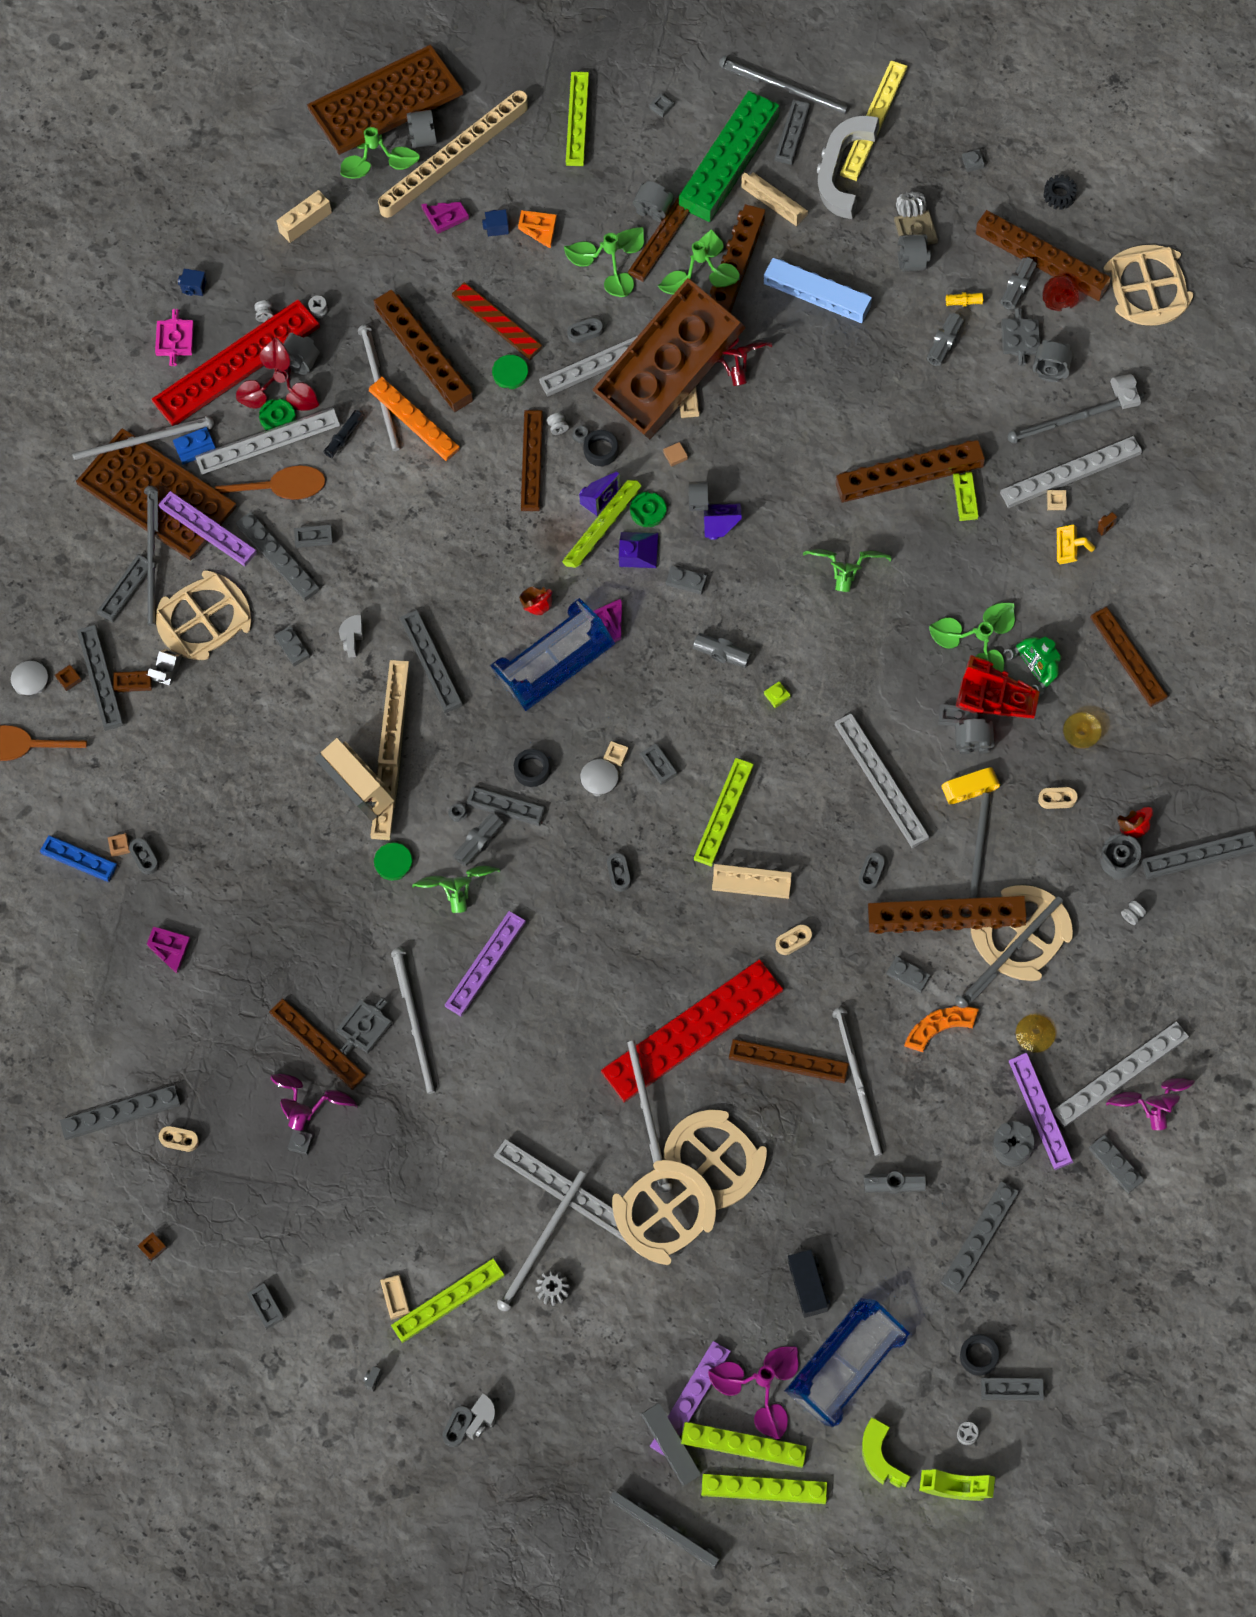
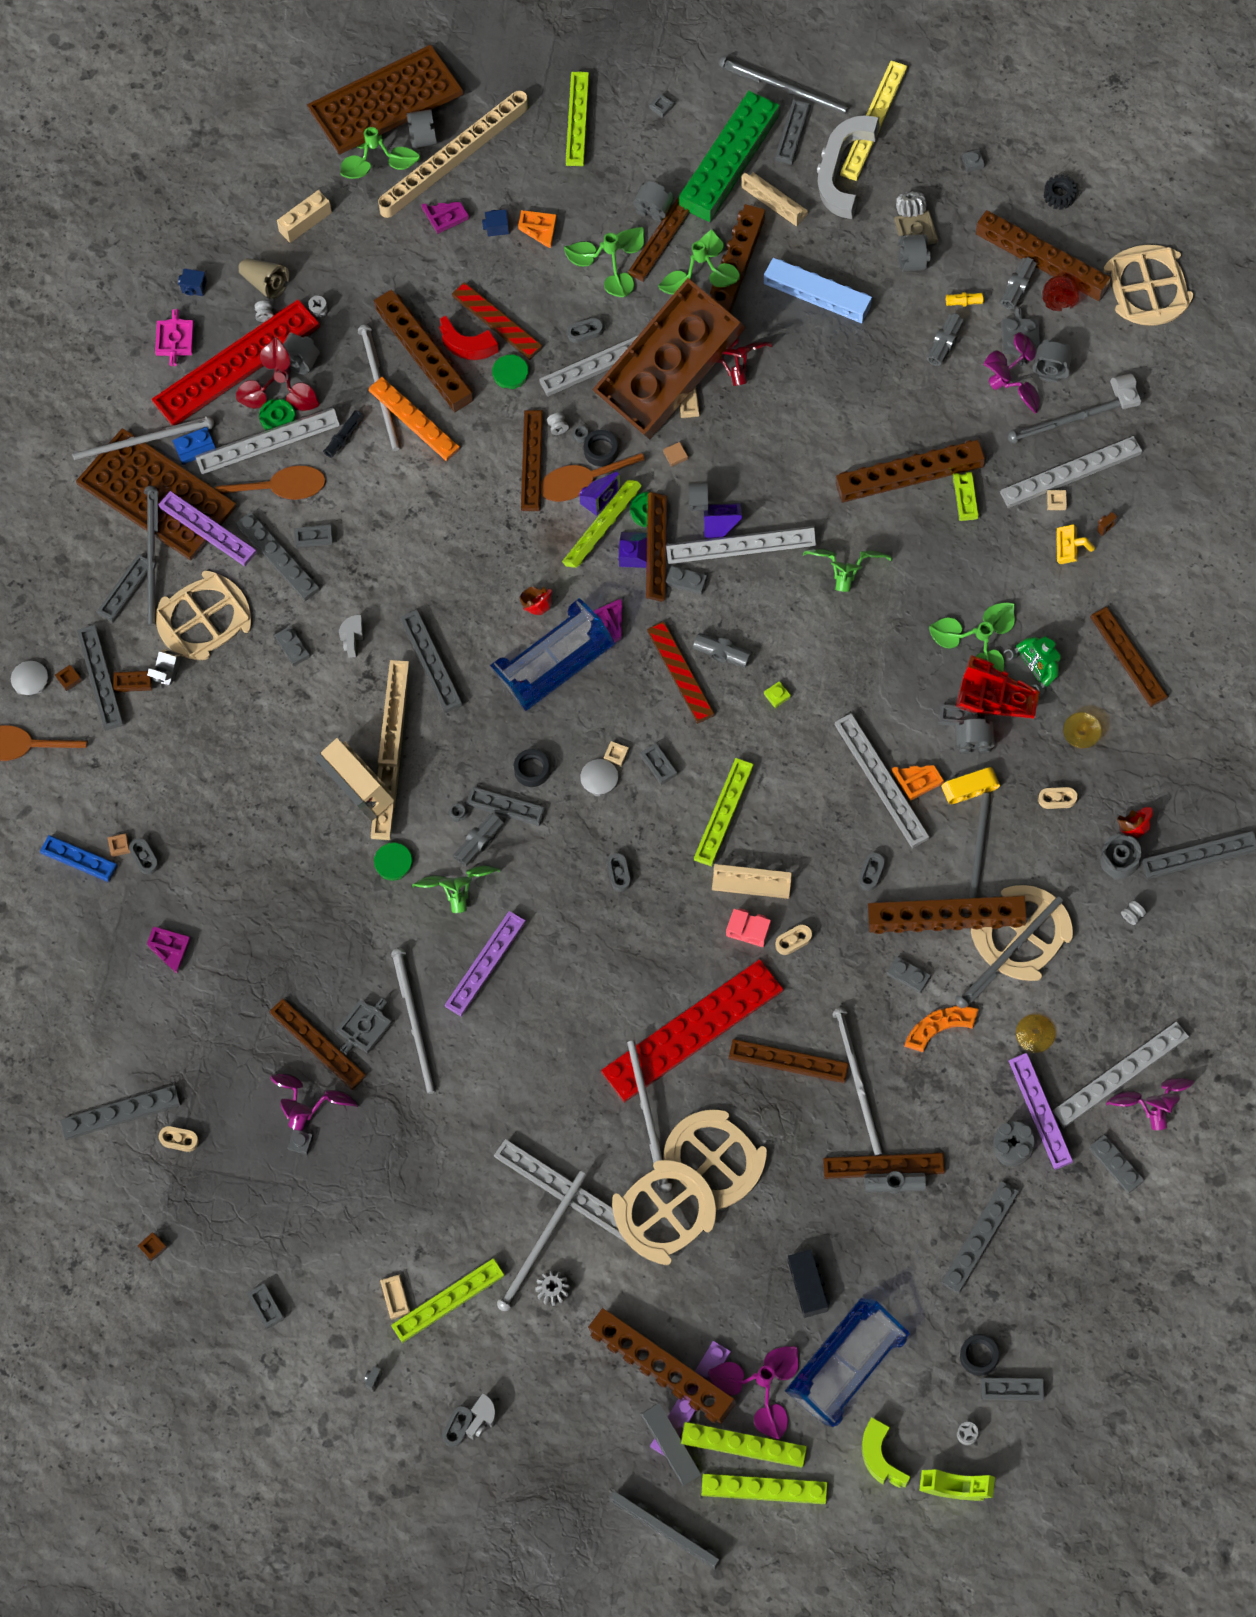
(265, 276): none -> dark tan cone
(466, 347): none -> red arch
(569, 480): none -> dark orange piece
(606, 1321): none -> reddish brown brick
(656, 546): none -> reddish brown tile
(680, 672): none -> tile
(740, 544): none -> light grey plate
(748, 928): none -> coral brick
(883, 1164): none -> reddish brown tile
(917, 780): none -> orange wing
(998, 364): none -> magenta plant

